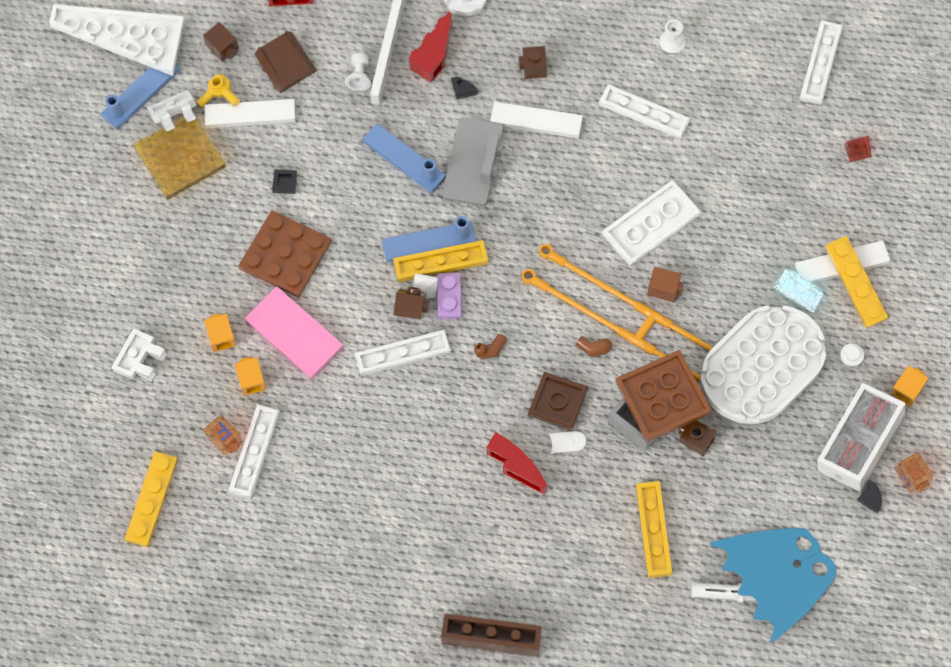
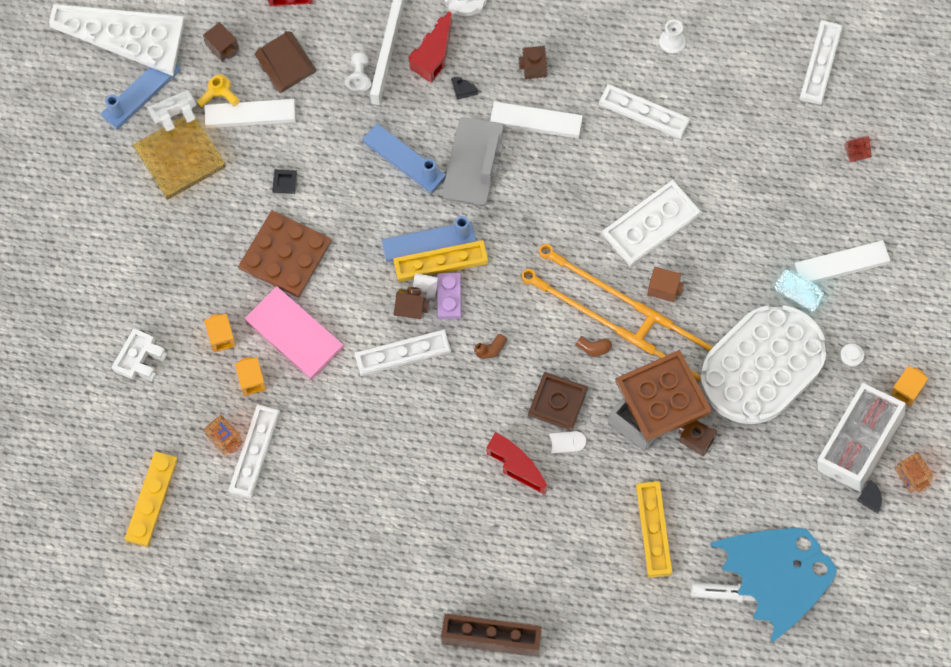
(856, 282): yellow plate -> none

